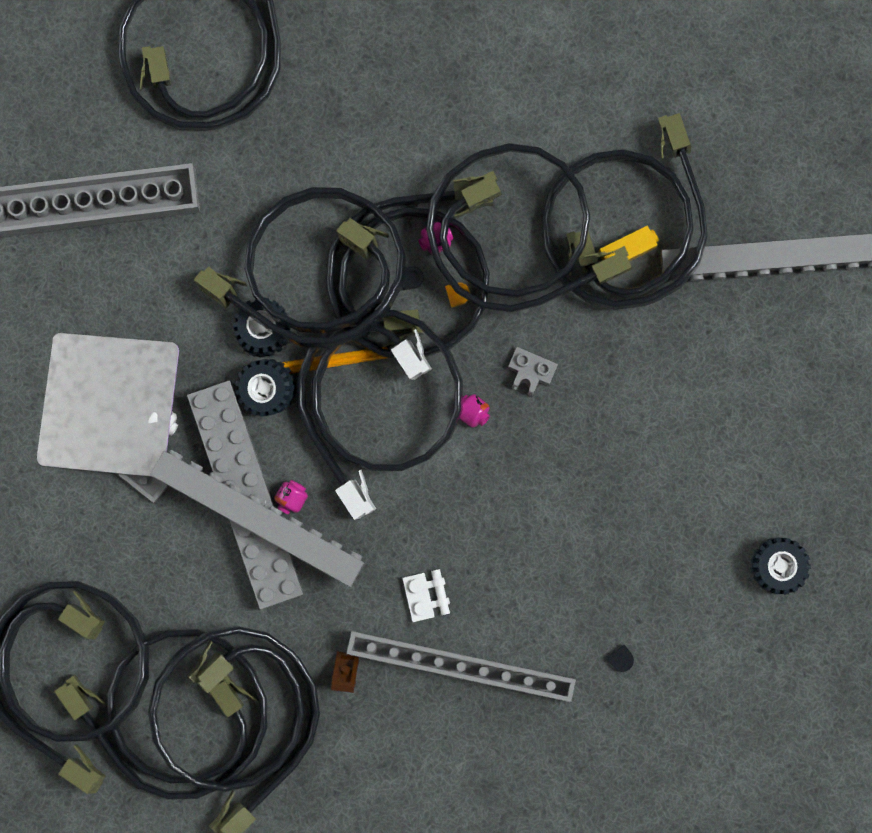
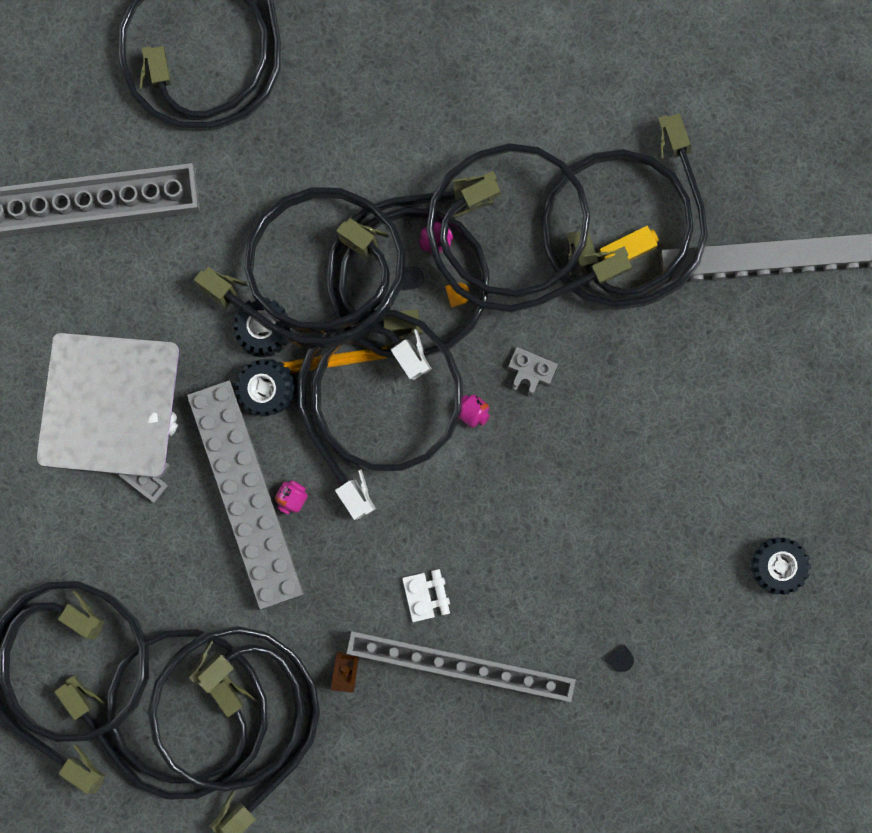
(257, 518): light grey brick -> none

